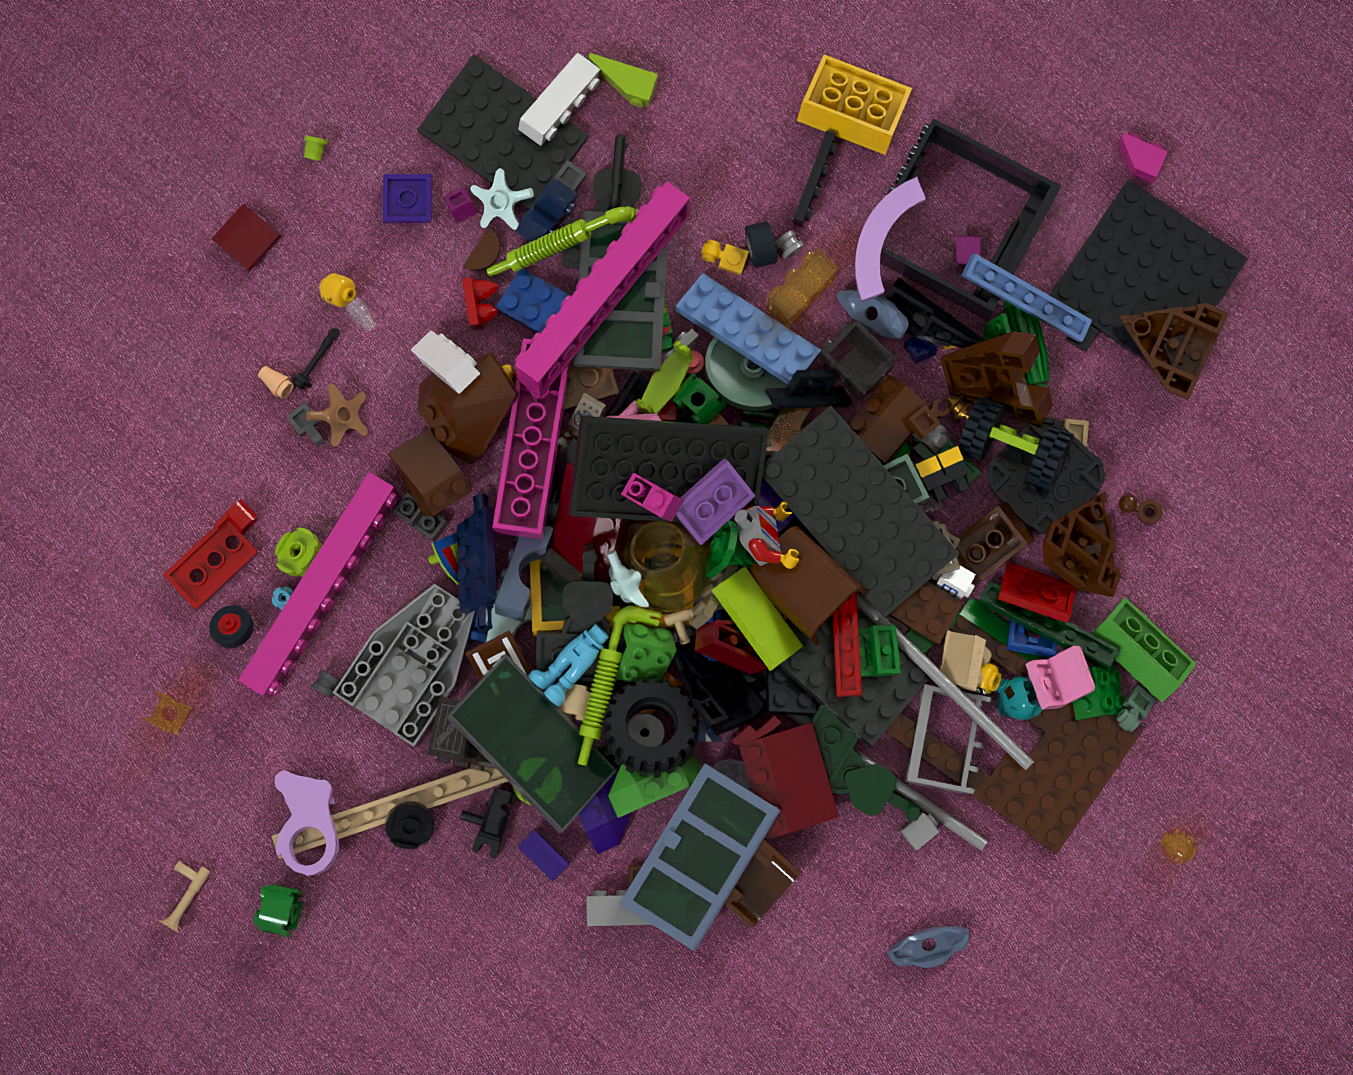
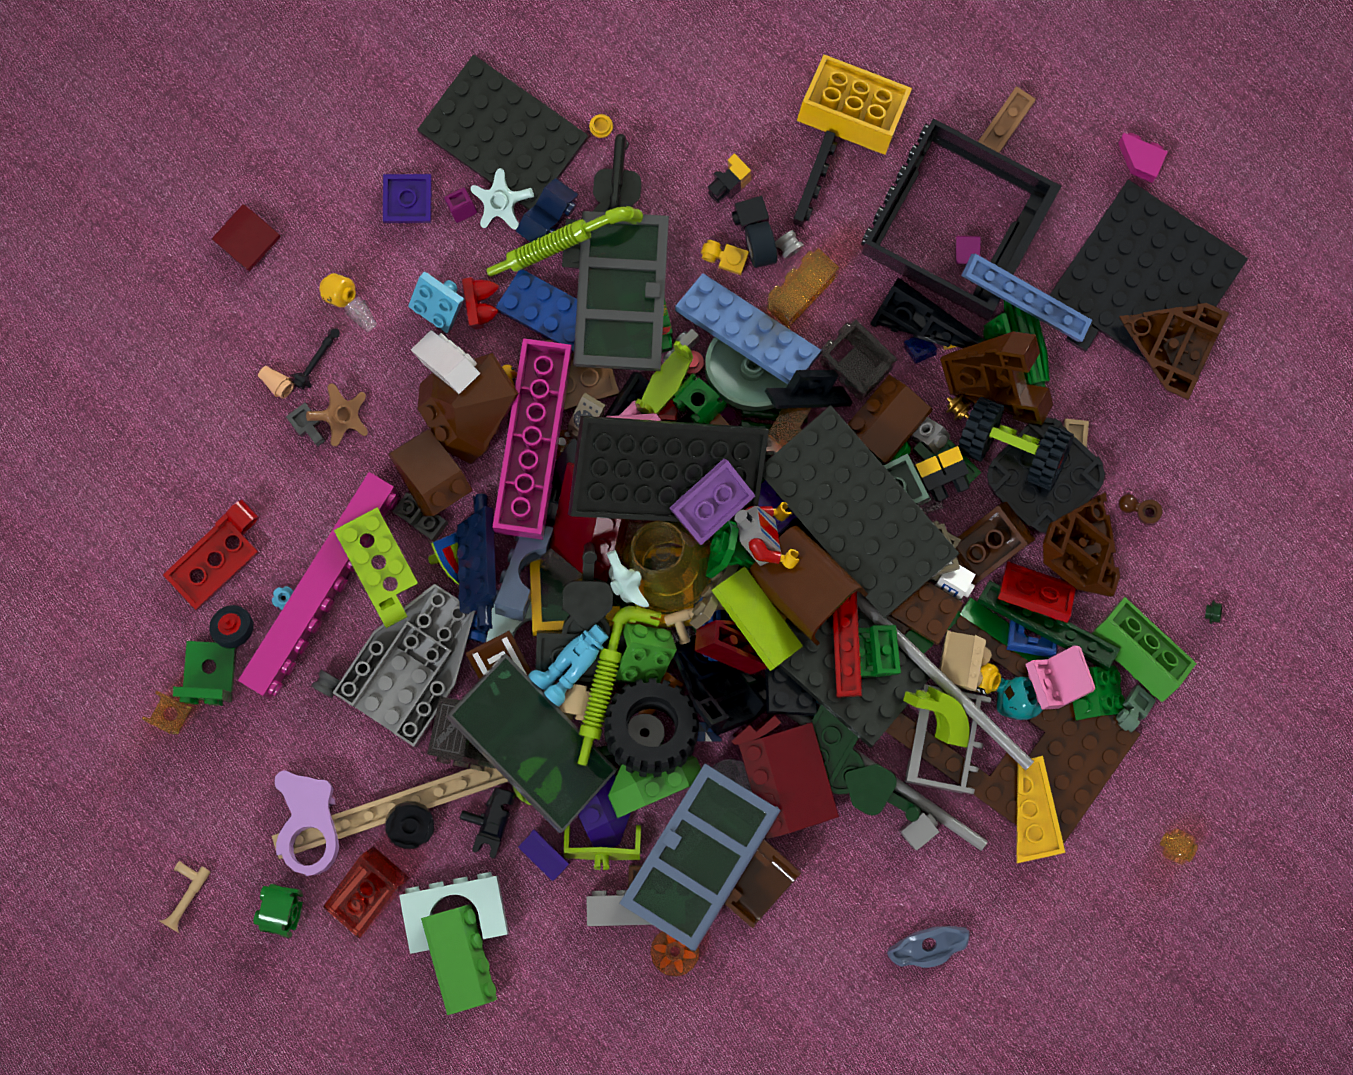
(199, 685): none -> green bracket
(285, 551): lime plate -> none
(314, 147): lime piece -> none
(361, 558): none -> lime hinge
(366, 891): none -> clear red slope
(436, 301): none -> medium azure plate
(459, 959): none -> bright green slope
(483, 893): none -> light aqua arch
(485, 252): reddish brown tile -> none
(559, 99): white brick -> none
(571, 175): dark grey plate -> none
(601, 126): none -> yellow plate
(602, 289): dark pink brick -> none
(602, 854): none -> lime piece
(631, 82): lime slope -> none
(652, 497): dark pink slope -> none
(670, 964): none -> clear orange dish
(731, 181): none -> black hips
(750, 212): none -> black brick
(874, 233): lavender tile -> none
(889, 321): sand blue piece -> none
(926, 419): reddish brown plate -> none
(950, 715): none -> lime arch
(1007, 120): none -> medium nougat plate
(1036, 815): none -> yellow wing
(1214, 612): none -> dark green plate

